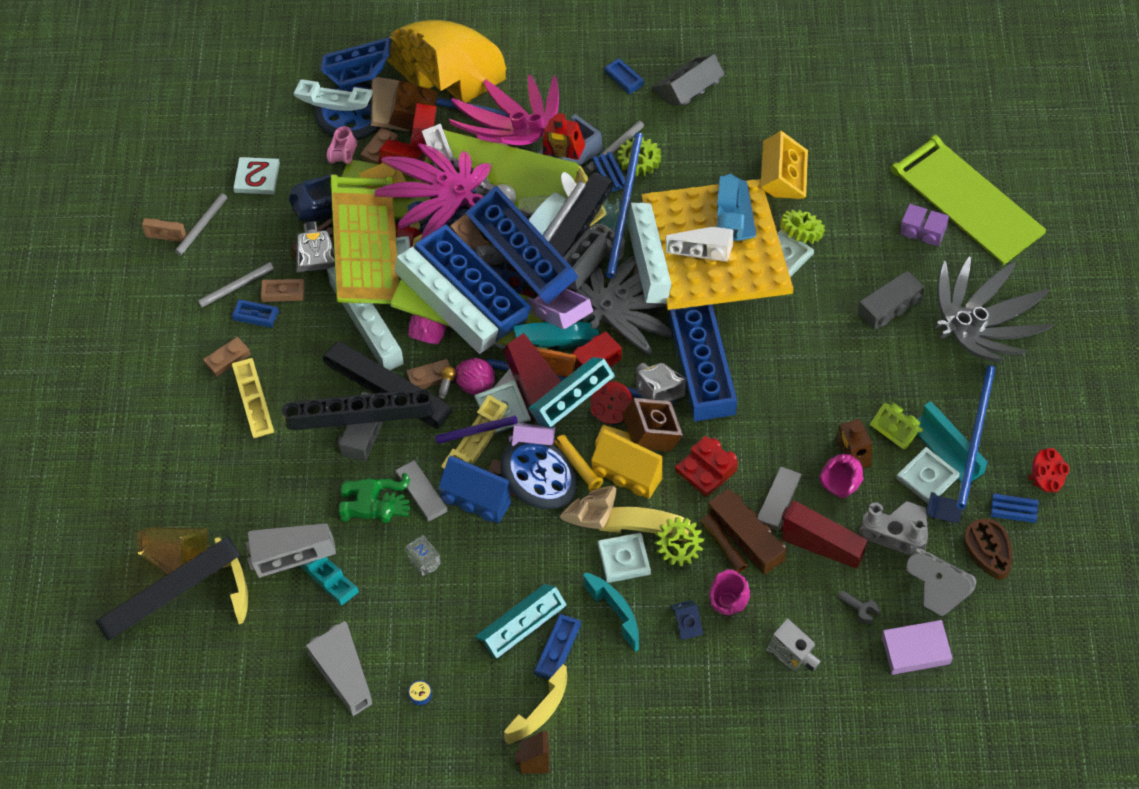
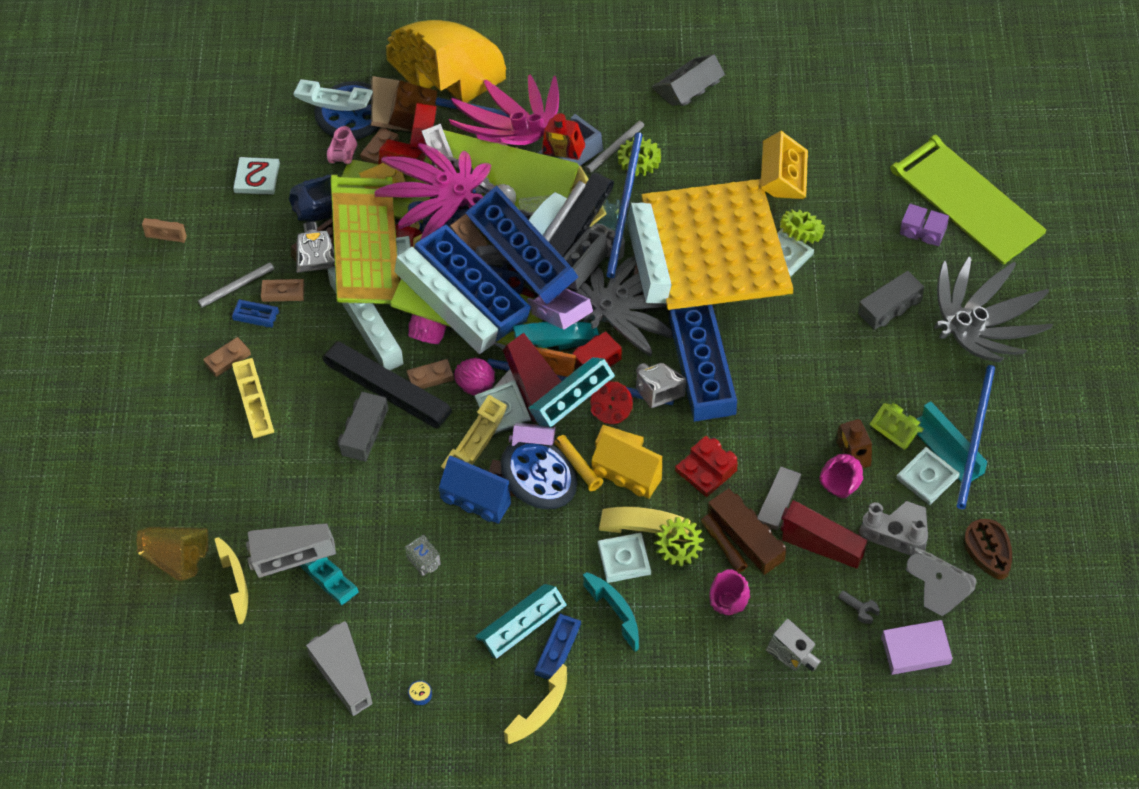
(167, 588): black beam -> none
(201, 224): light grey bar -> none
(350, 415): black beam -> none
(356, 63): blue wedge -> none
(367, 499): green animal -> none
(422, 491): light grey tile -> none
(448, 374): piece -> none
(476, 429): dark purple bar -> none
(534, 754): reddish brown slope -> none
(568, 183): white sticker -> none
(591, 510): tan brick -> none
(603, 158): blue tile -> none
(624, 76): blue tile -> none
(652, 424): reddish brown brick -> none
(687, 619): dark blue bracket -> none
(702, 243): white slope -> none
(735, 208): dark azure panel -> none
(943, 508): dark blue bracket -> none
(1014, 504): blue tile -> none
(1048, 470): red plate -> none

